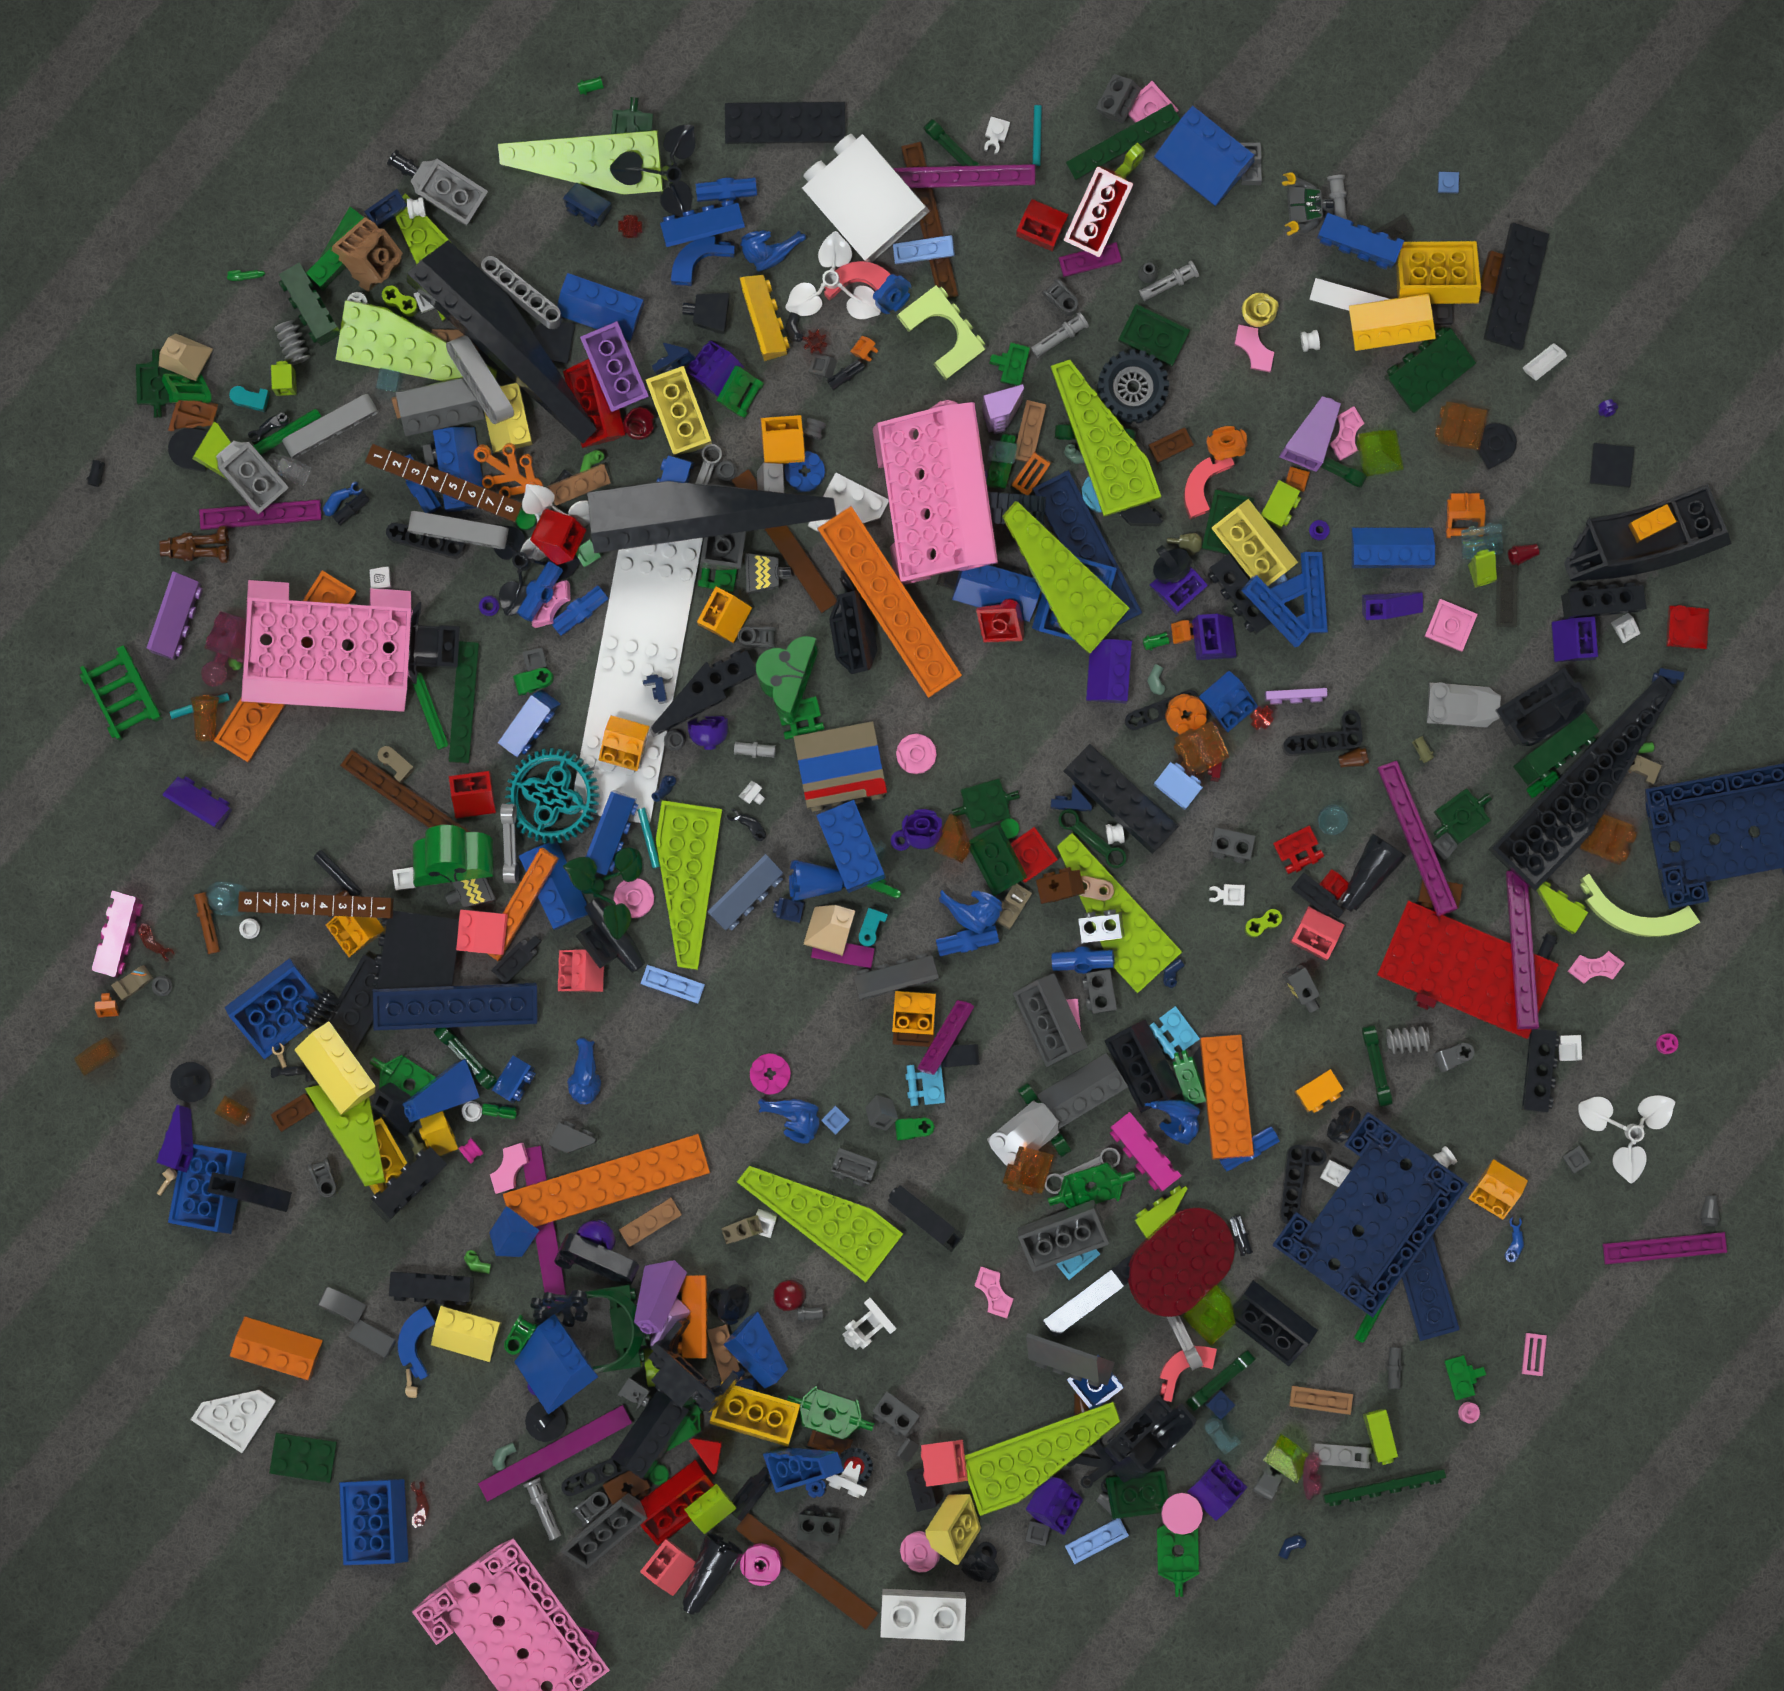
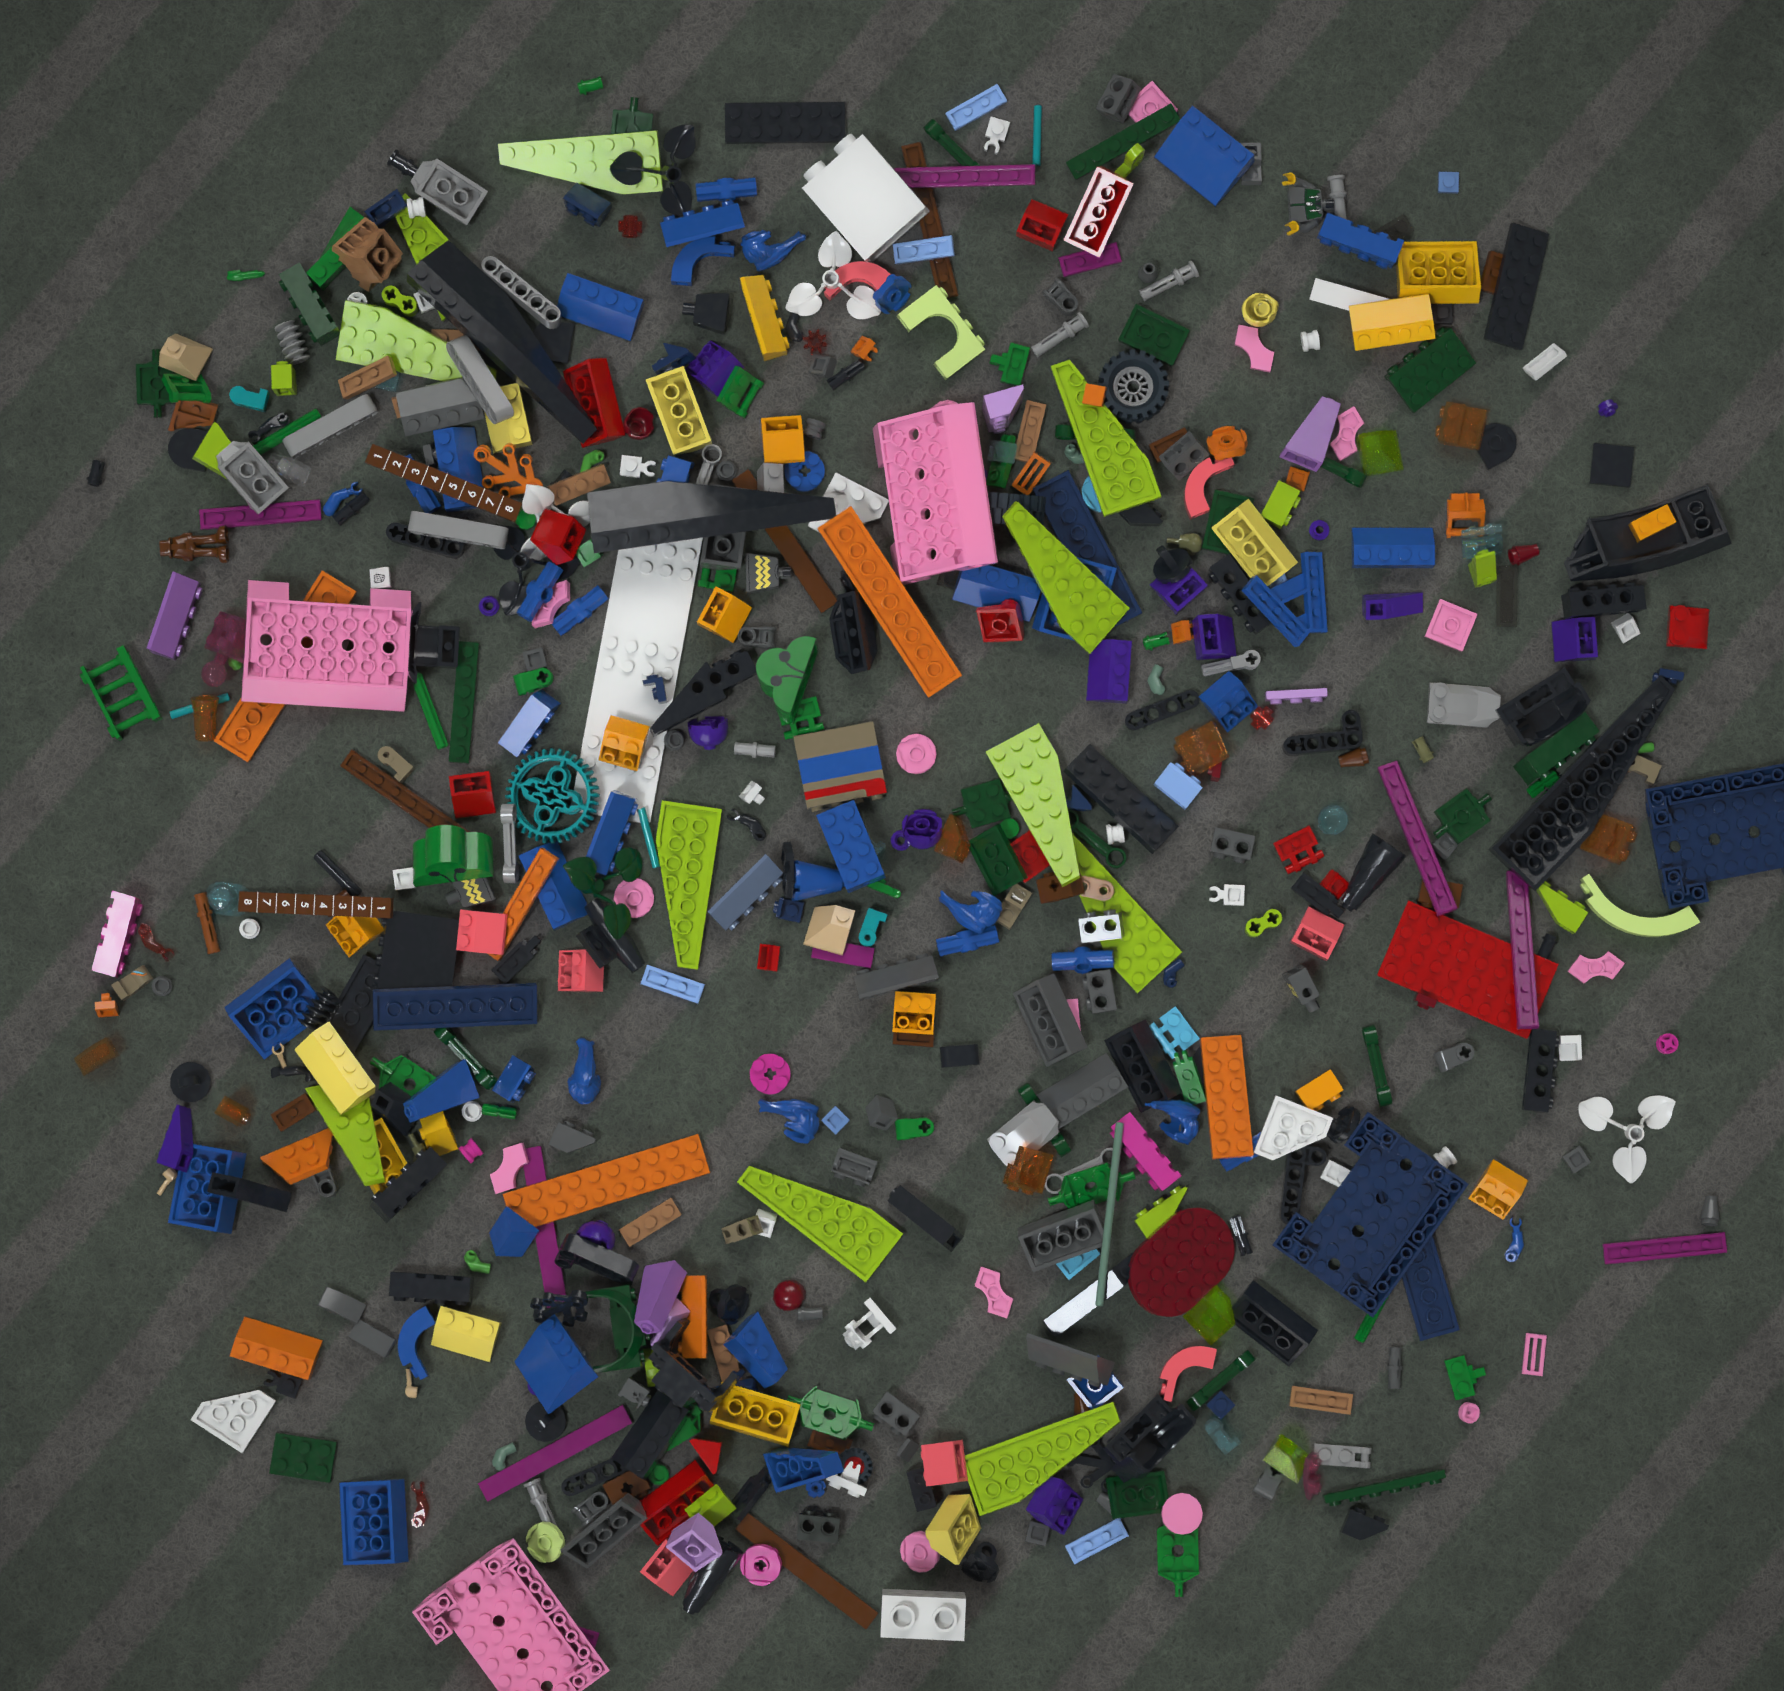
(198, 802): dark purple slope -> none
(286, 1385): none -> black plate
(302, 1157): none -> orange wing
(367, 377): none -> medium nougat plate
(520, 1334): green piece -> none
(545, 1542): none -> yellowish green tile
(614, 366): medium lavender slope -> none
(633, 466): none -> white plate
(664, 788): dark blue arm -> none
(695, 1542): none -> lavender slope
(768, 957): none -> red piece
(787, 859): none -> black tile
(932, 1086): medium azure plate -> none
(945, 1037): magenta tile -> none
(976, 107): none -> light blue tile
(1035, 784): none -> lime wing
(1094, 395): none -> orange tile
(1109, 1214): none -> sand green piece
(1175, 711): orange plate -> none
(1184, 455): none -> dark grey brick
(1185, 1342): light grey piece -> none
(1217, 1489): dark purple slope -> none
(1232, 664): none -> light grey connector
(1290, 1128): none -> white plate
(1291, 1543): dark blue arm -> none
(1361, 1526): none -> black slope
(1381, 1436): lime slope -> none
(1407, 1039): light grey piece -> none

